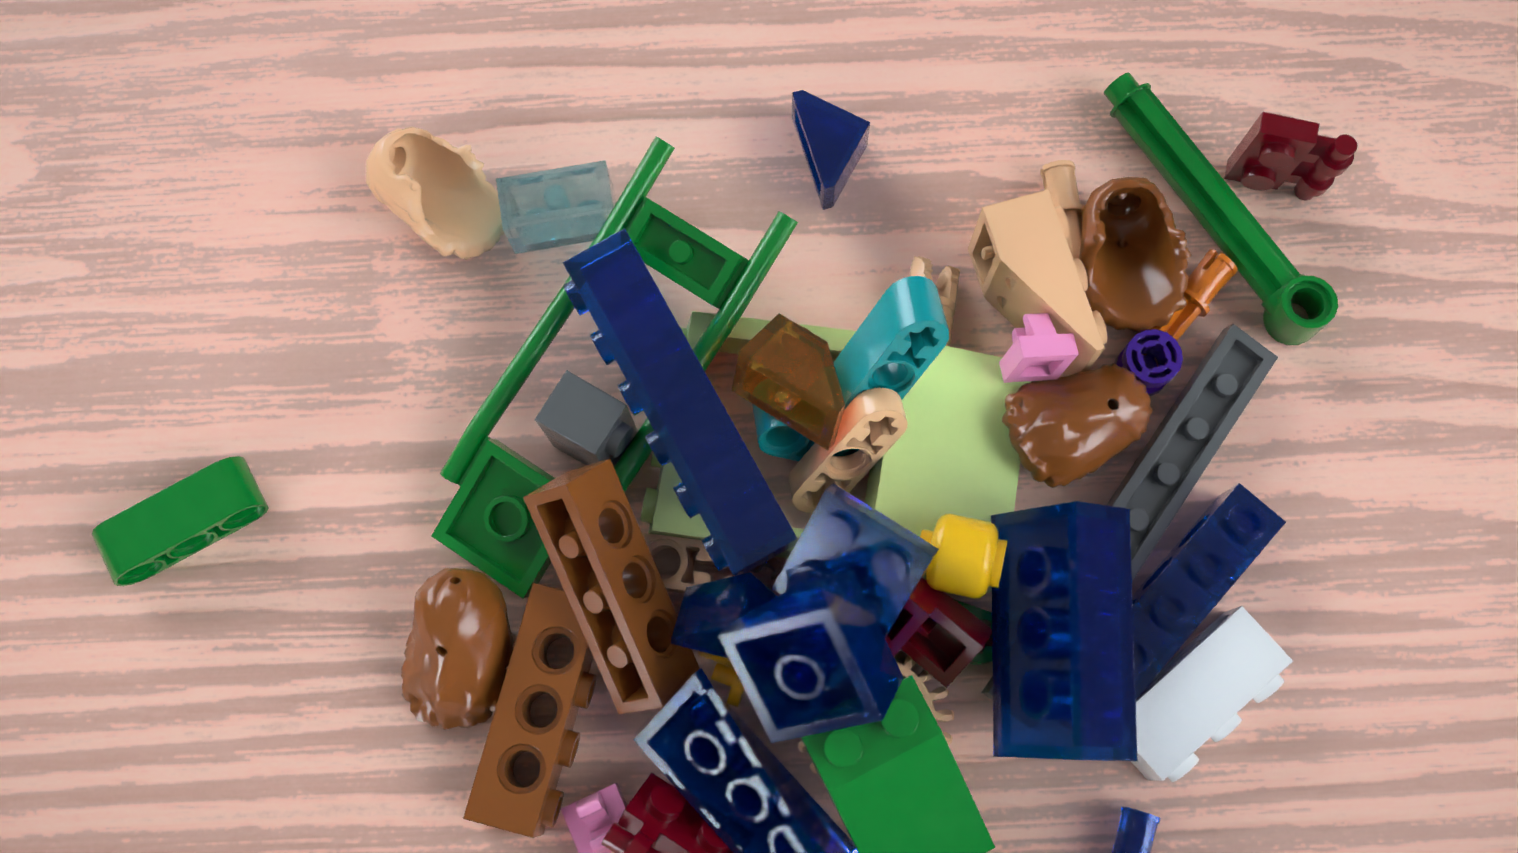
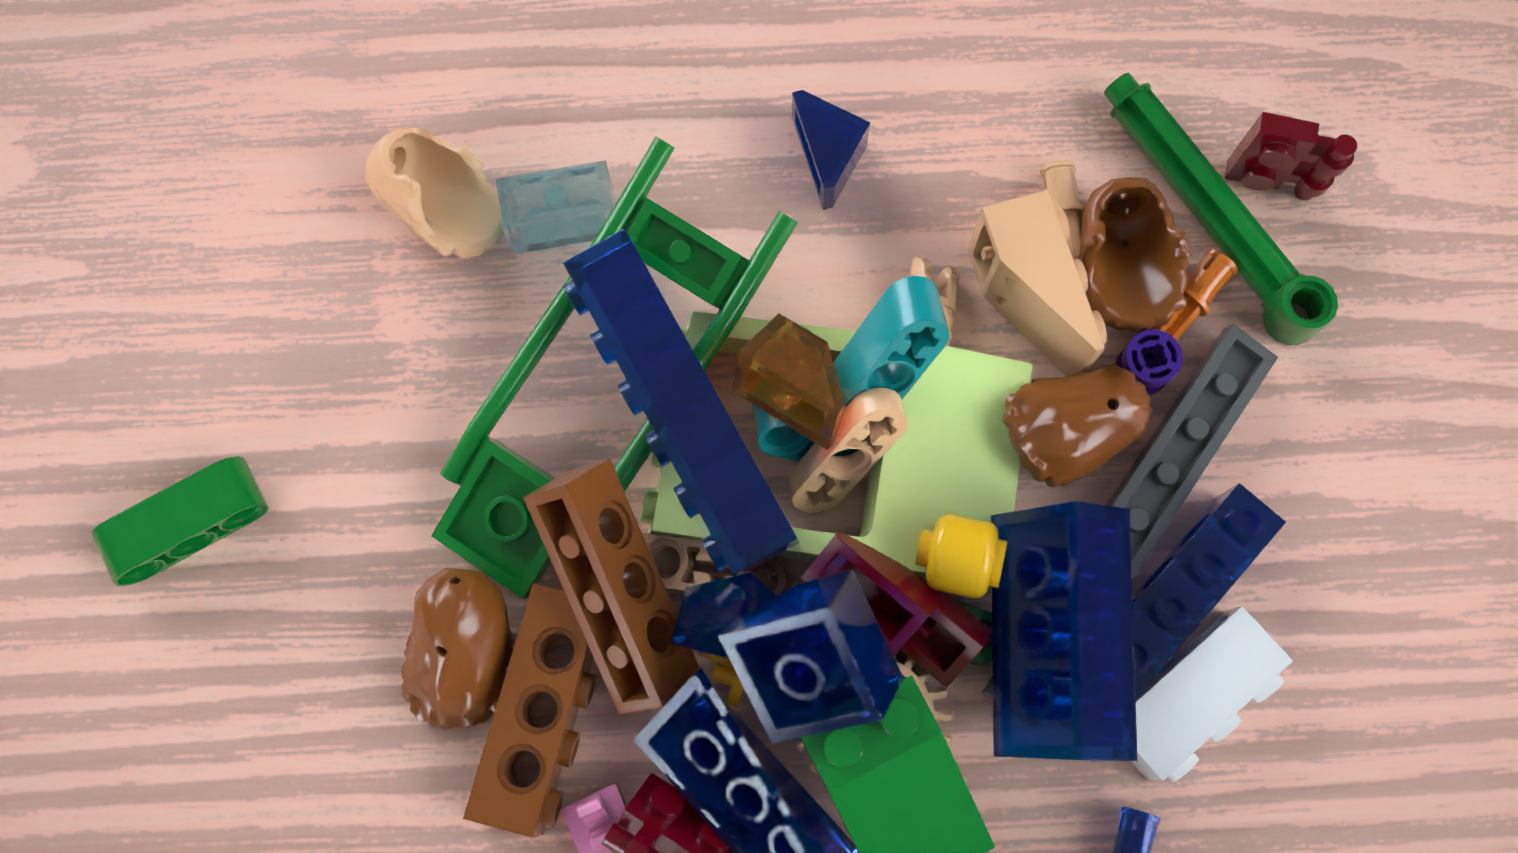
(586, 421): dark grey brick -> none
(855, 536): clear blue plate -> none
(1037, 351): bright pink tile -> none

